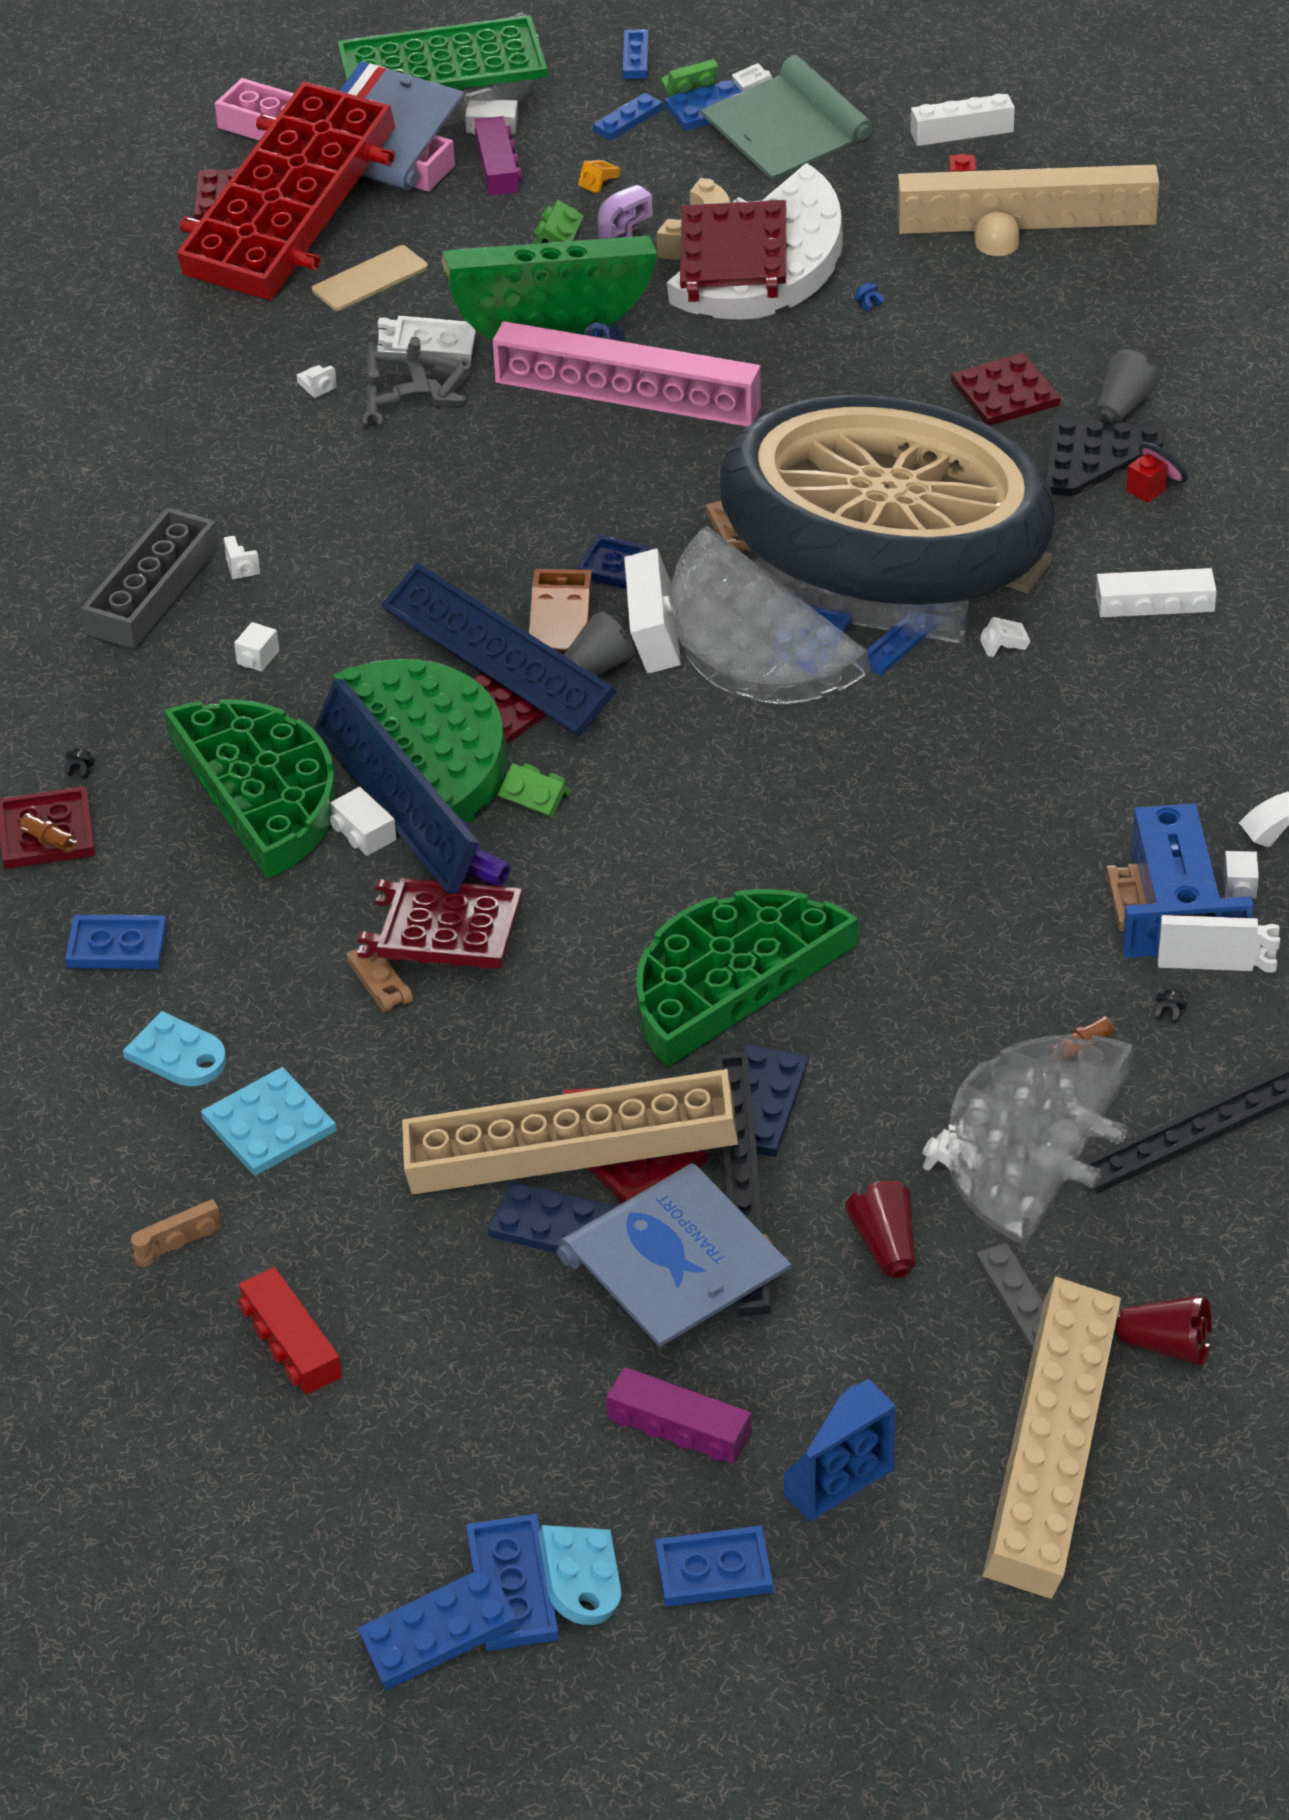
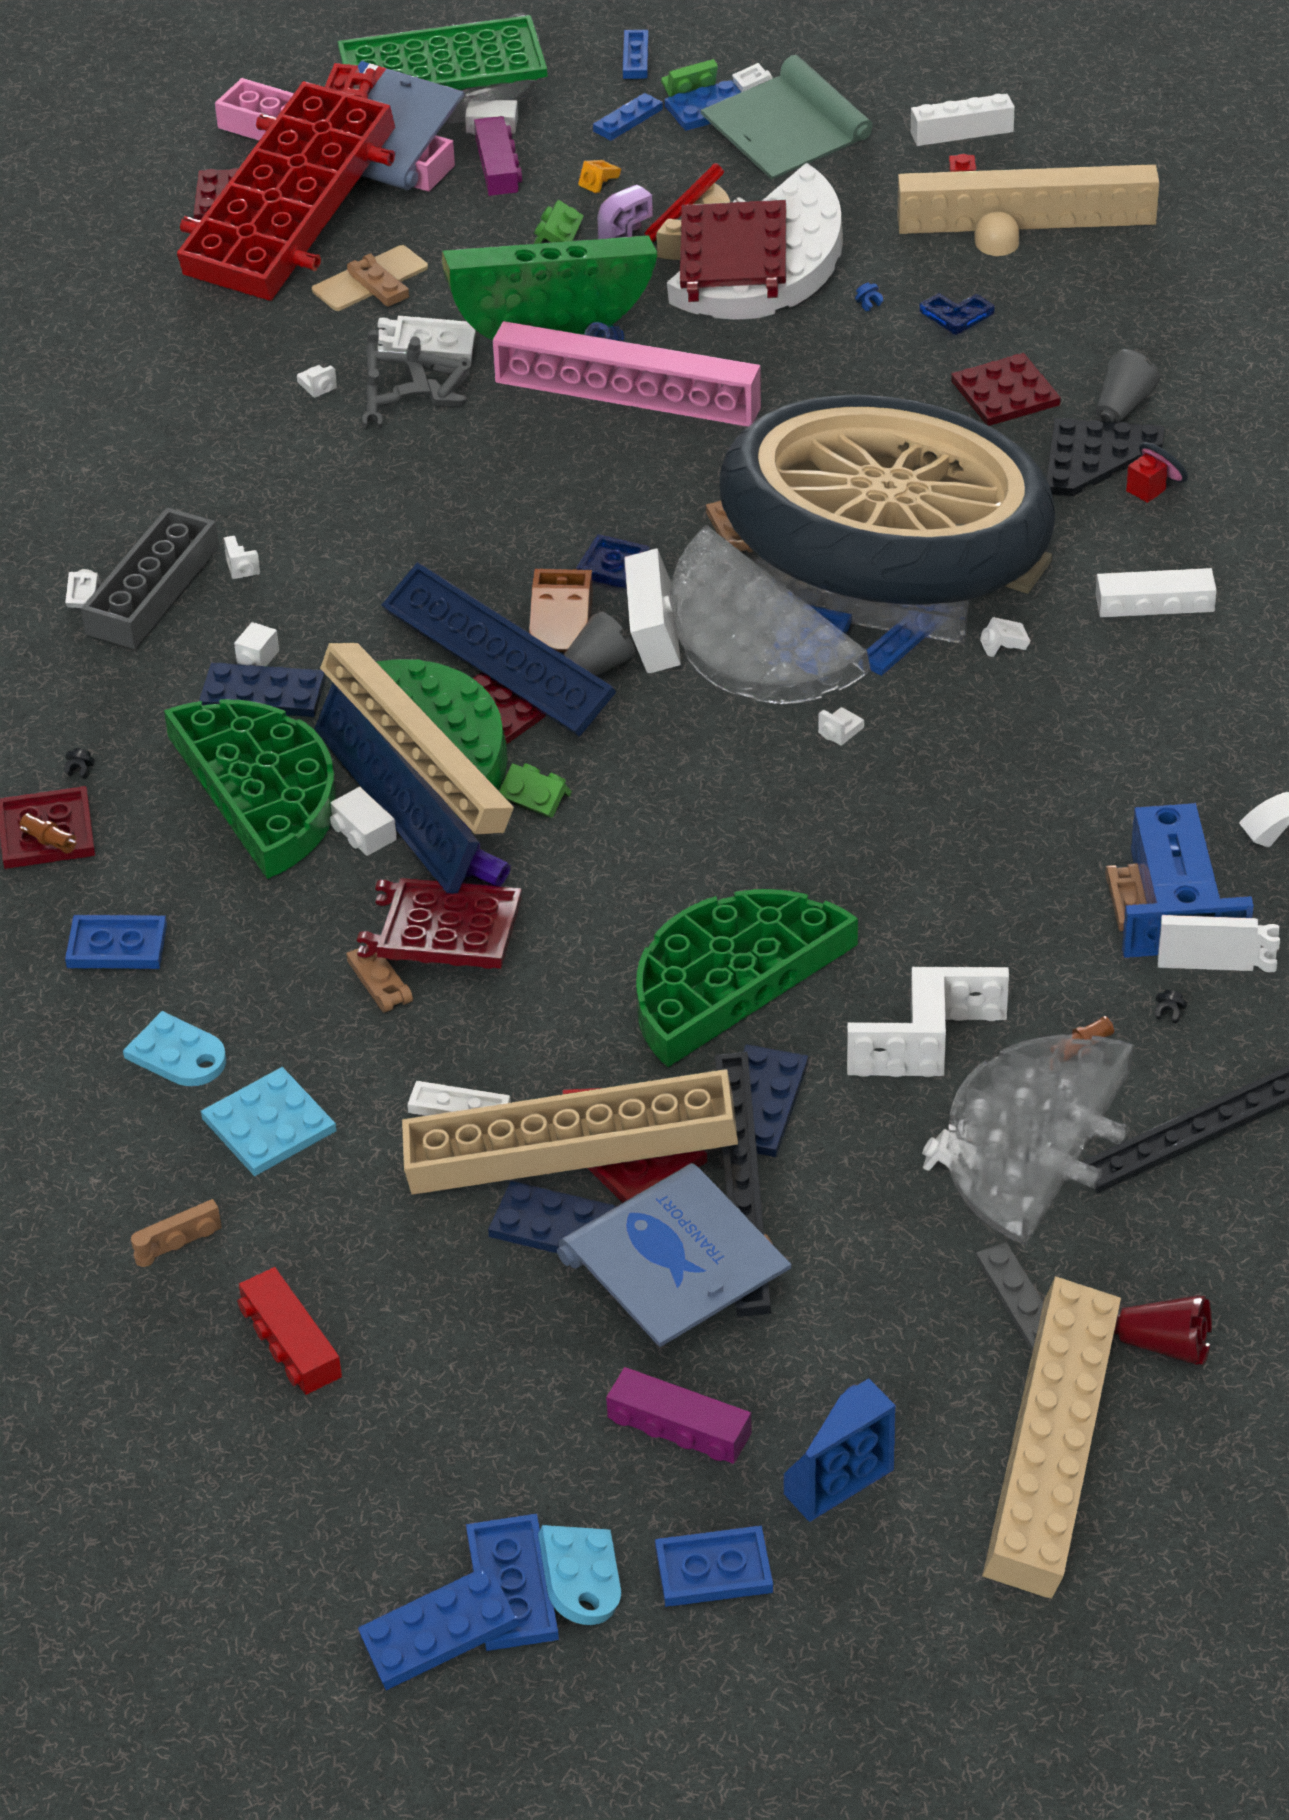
(81, 587): none -> white bracket
(284, 688): none -> dark blue plate
(345, 76): none -> red plate
(378, 280): none -> medium nougat plate
(417, 738): none -> tan brick
(438, 1099): none -> white plate
(687, 198): none -> red axle
(839, 725): none -> white bracket
(885, 1225): dark red cone -> none
(920, 1045): none -> white bracket
(957, 316): none -> clear blue plate
(1240, 874): white brick -> none

